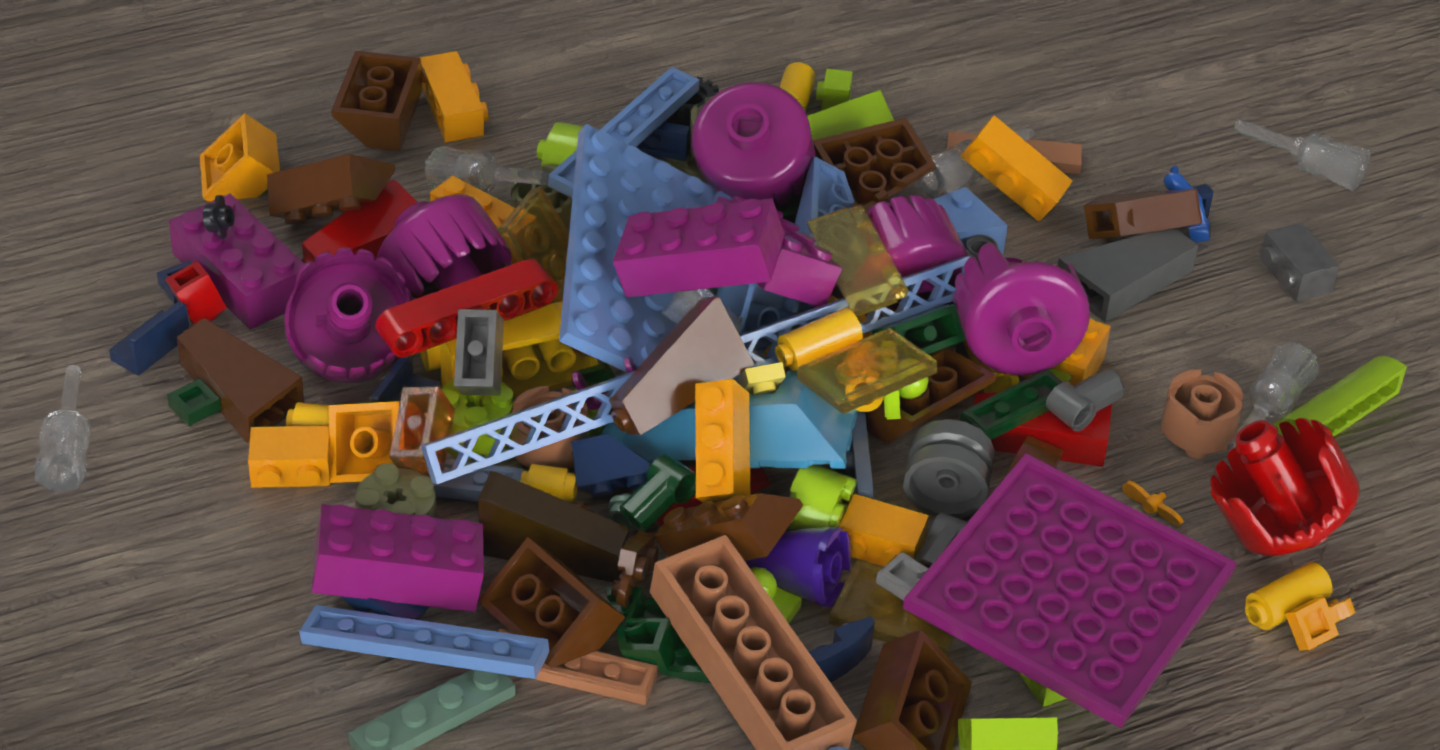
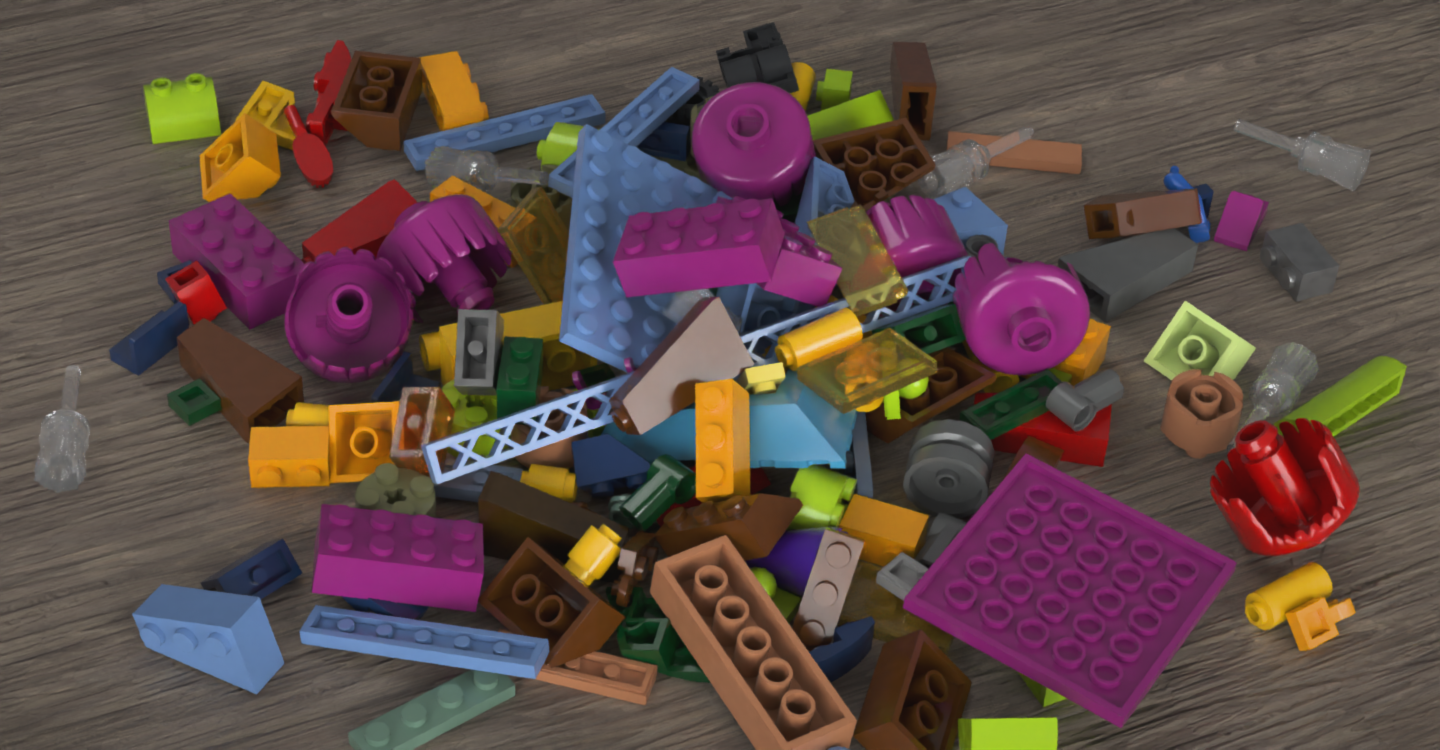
(181, 109): none -> lime brick
(212, 633): none -> medium blue wedge
(218, 217): black plate -> none
(257, 572): none -> dark blue panel
(267, 108): none -> yellow wing
(309, 151): none -> red piece
(326, 187): reddish brown slope -> none
(328, 84): none -> red slope
(434, 317): red beam -> none
(507, 130): none -> medium blue plate
(519, 375): none -> dark green brick
(594, 553): none -> yellow brick
(762, 61): none -> black plate
(827, 588): none -> plate
(913, 86): none -> reddish brown slope
(1016, 168): light orange brick -> none
(1152, 503): light orange piece -> none
(1198, 343): none -> yellowish green slope
(1240, 220): none -> magenta slope

